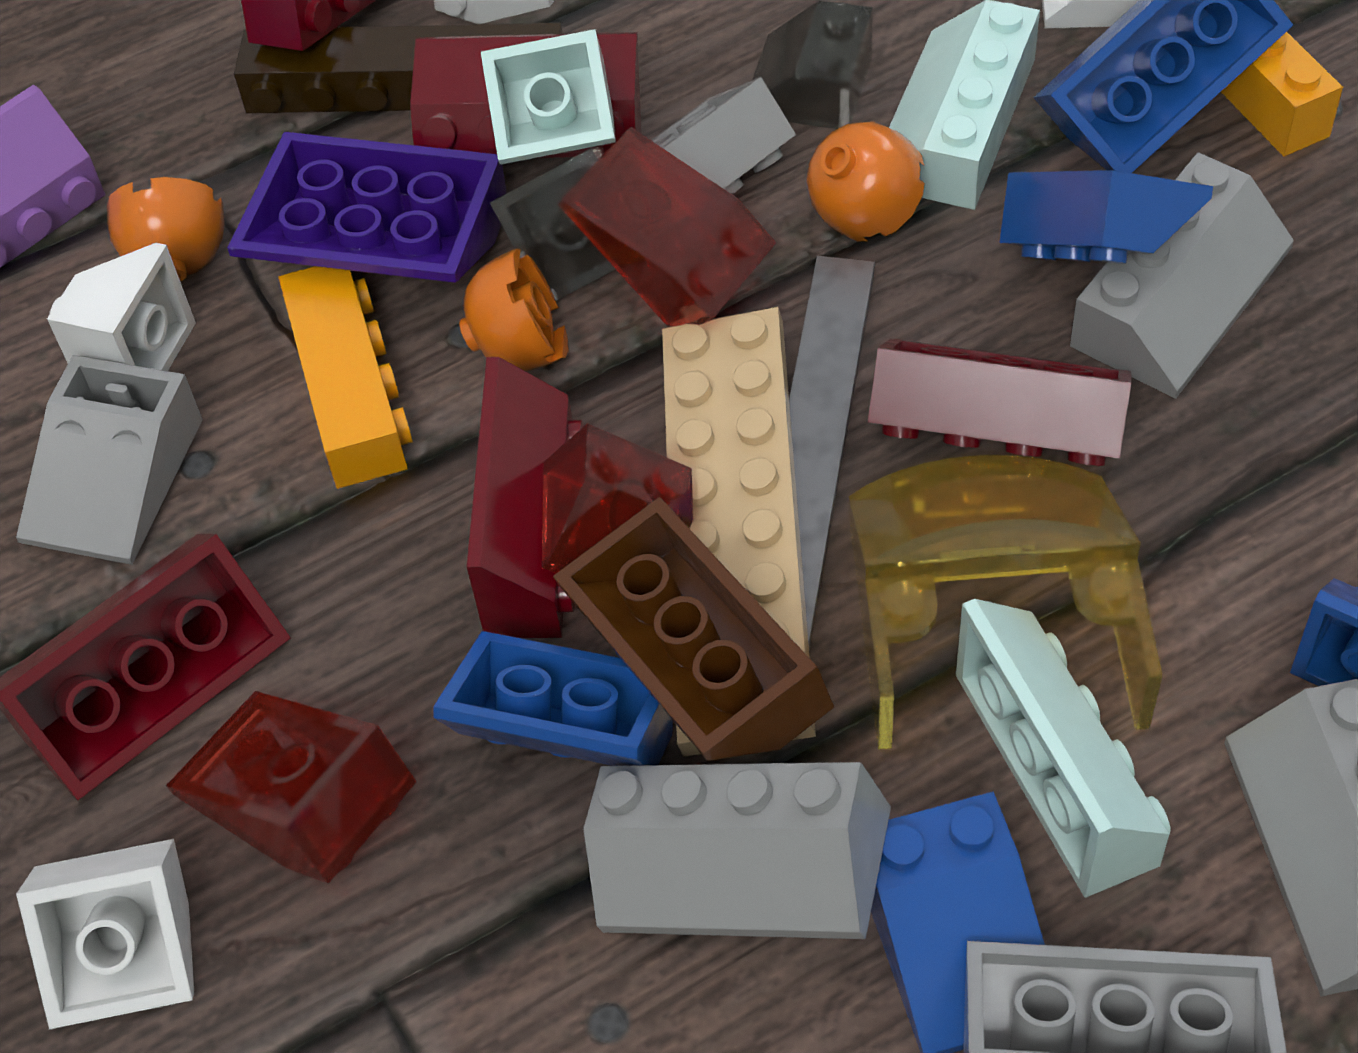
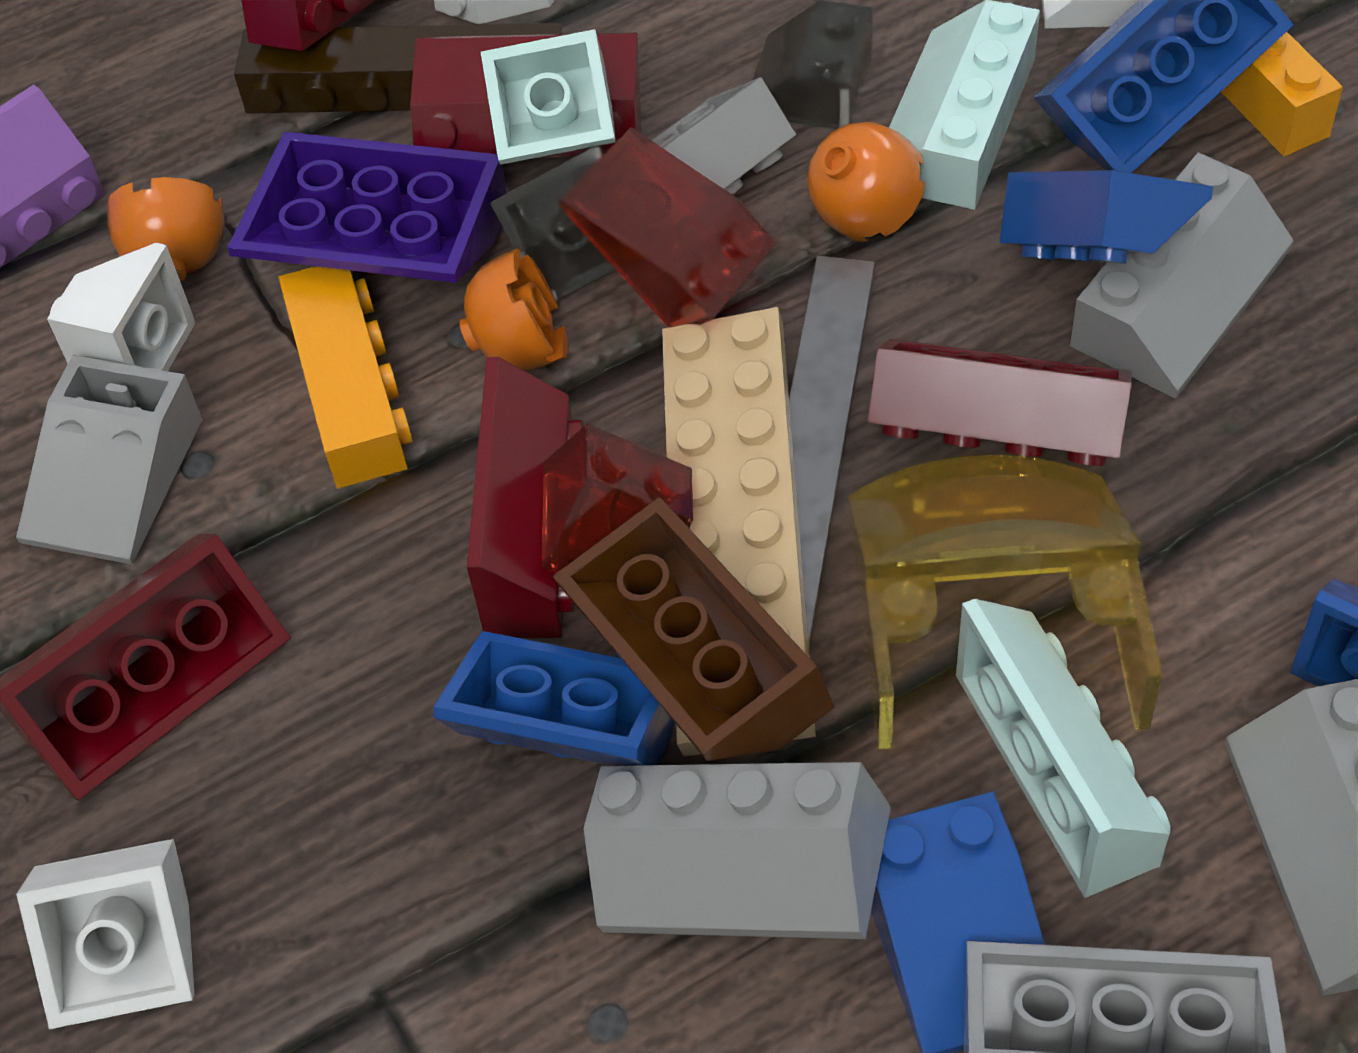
(296, 782): clear red slope -> none

